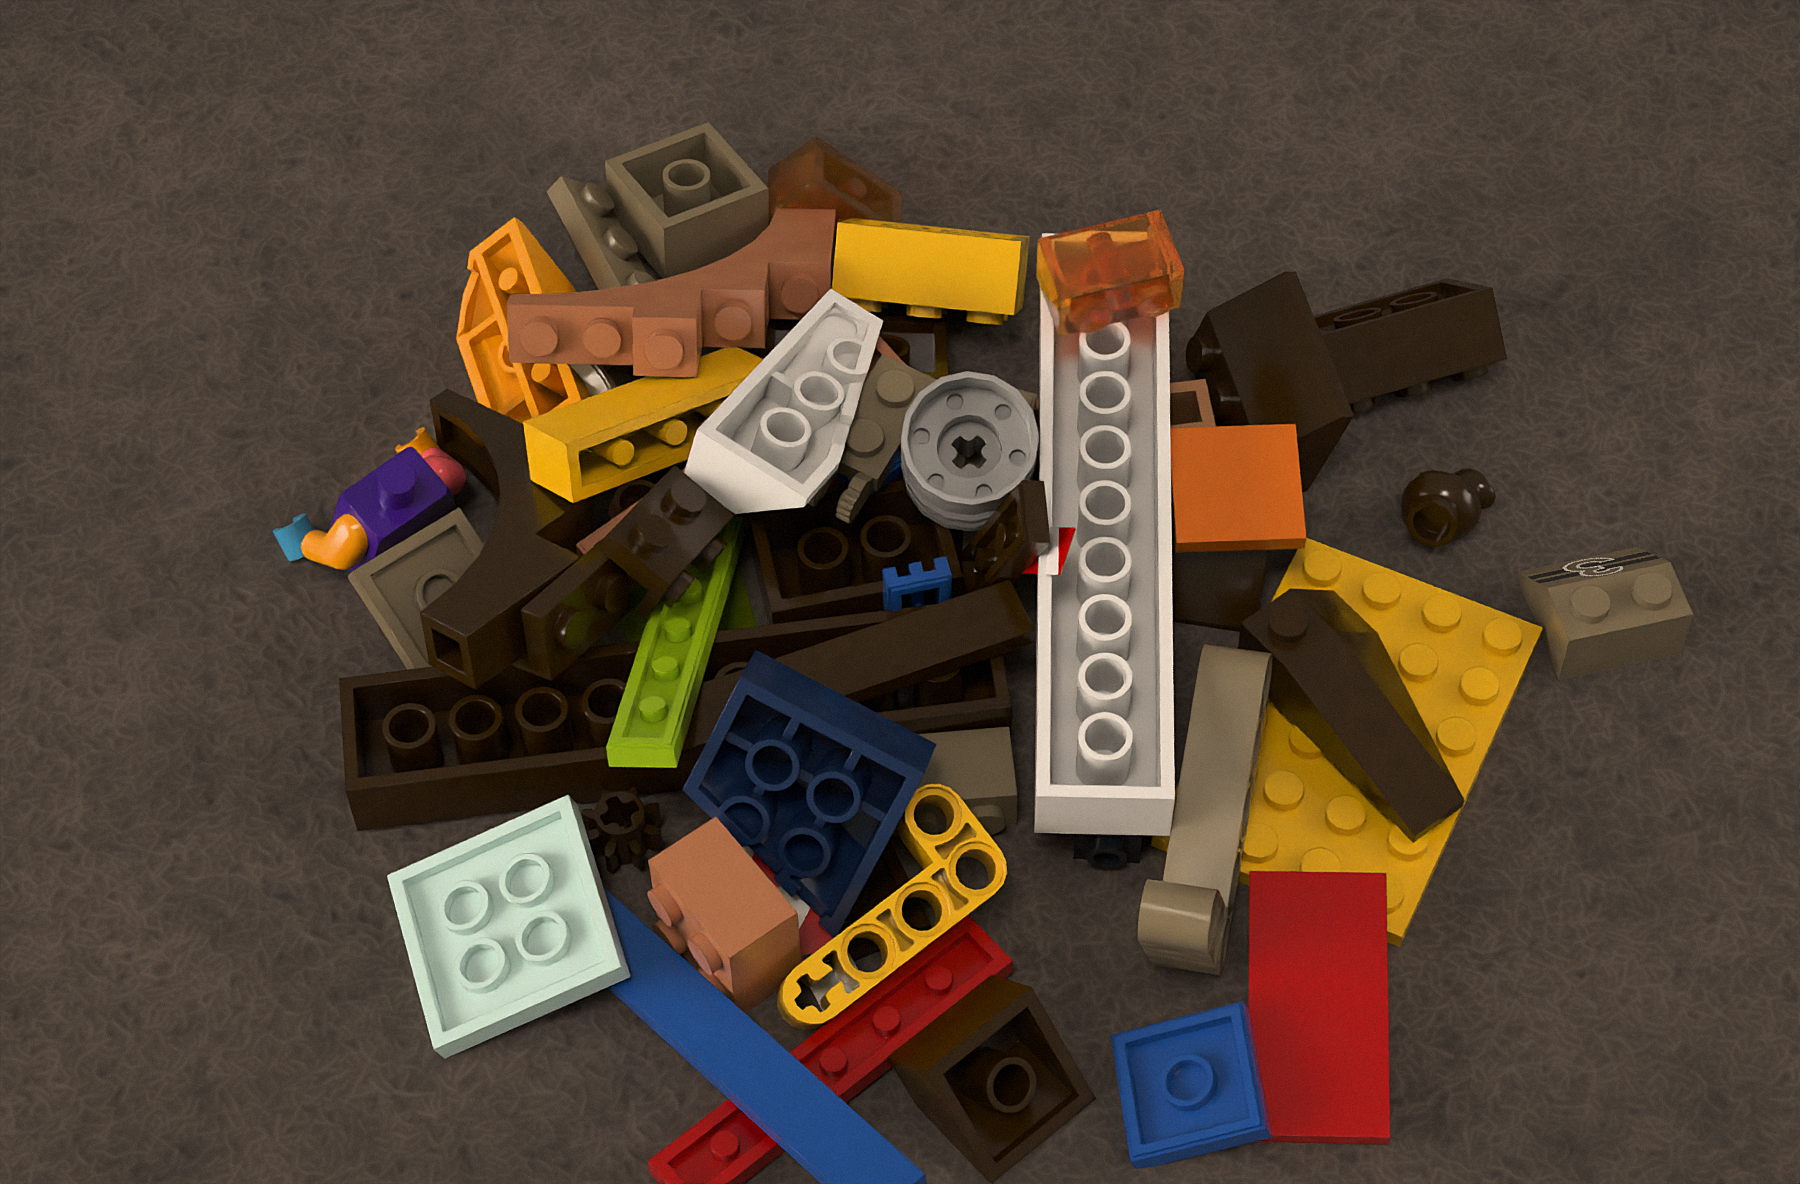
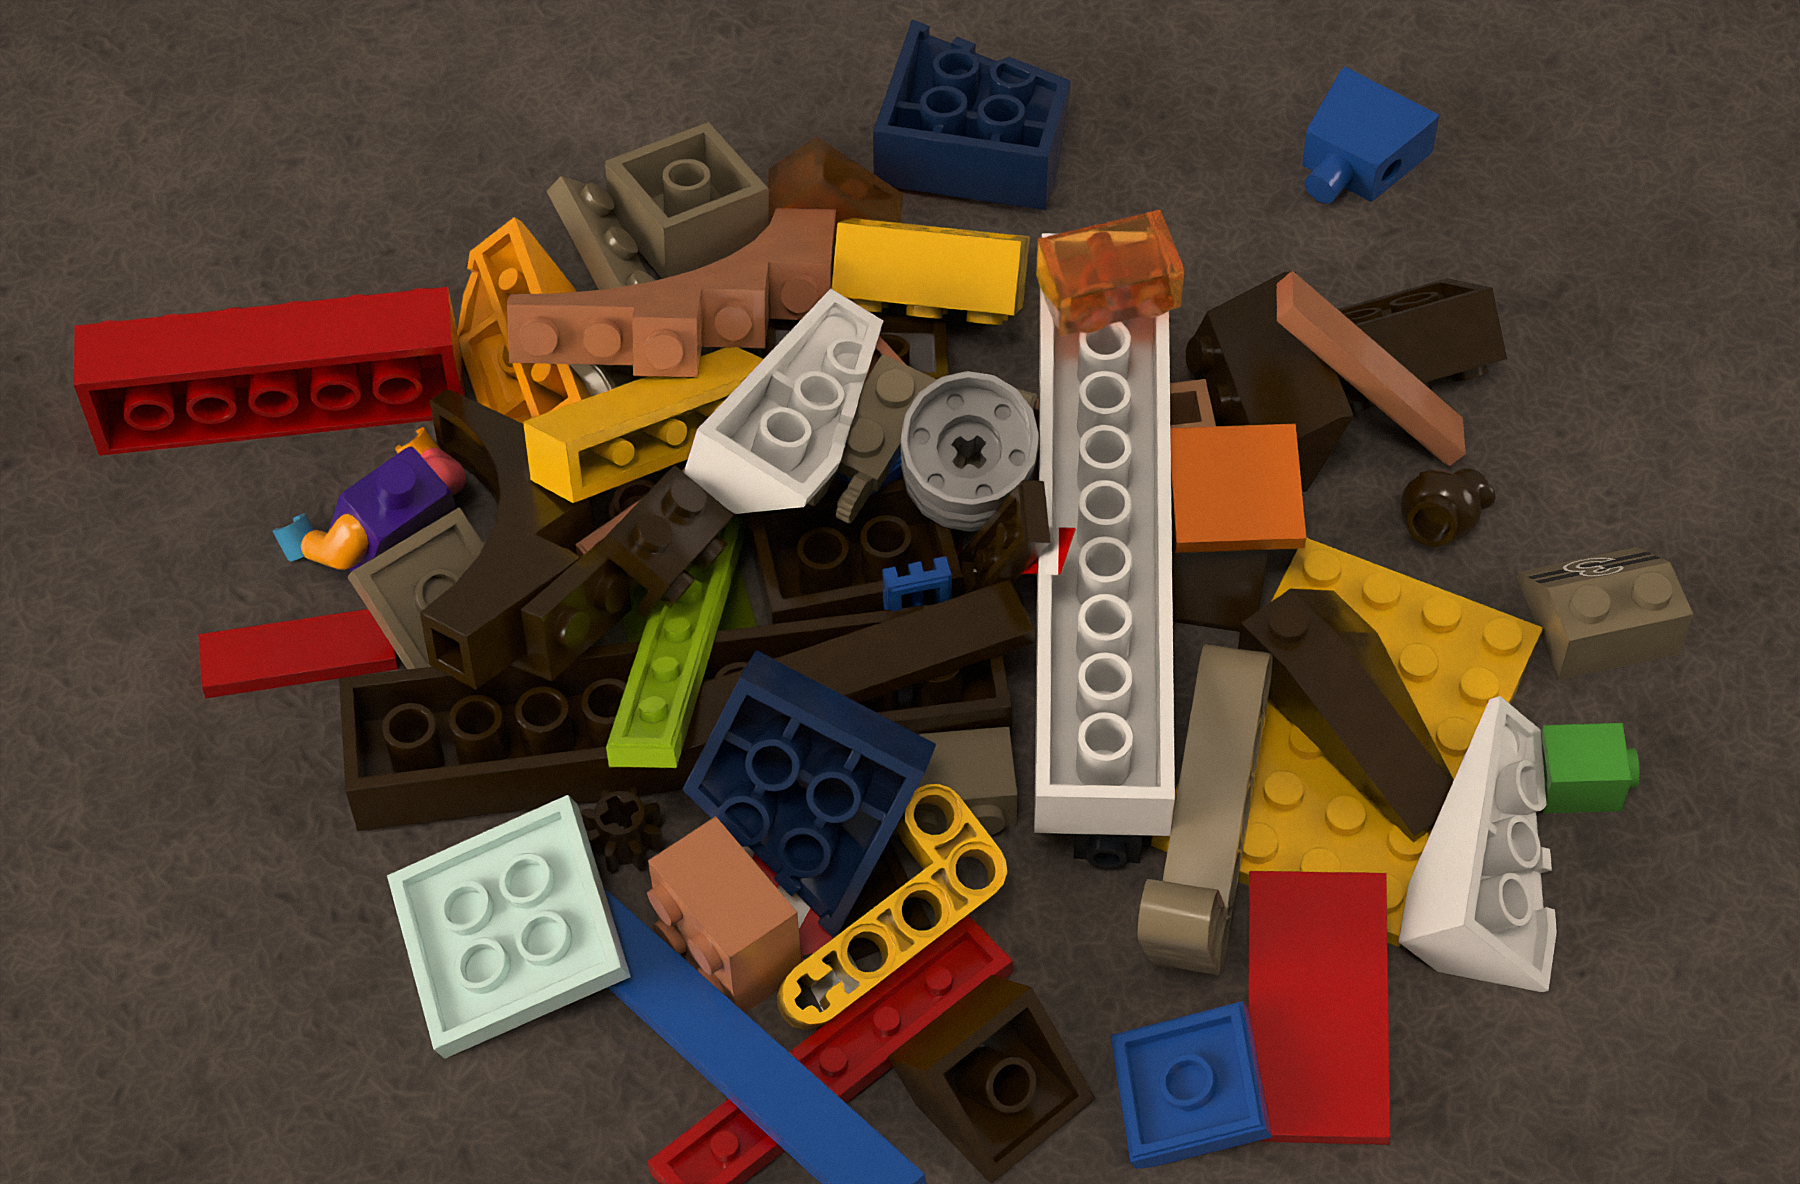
(266, 370): none -> red brick
(293, 653): none -> red tile
(969, 124): none -> dark blue wedge
(1364, 139): none -> blue torso
(1370, 369): none -> nougat tile
(1479, 882): none -> white wedge
(1587, 767): none -> bright green brick

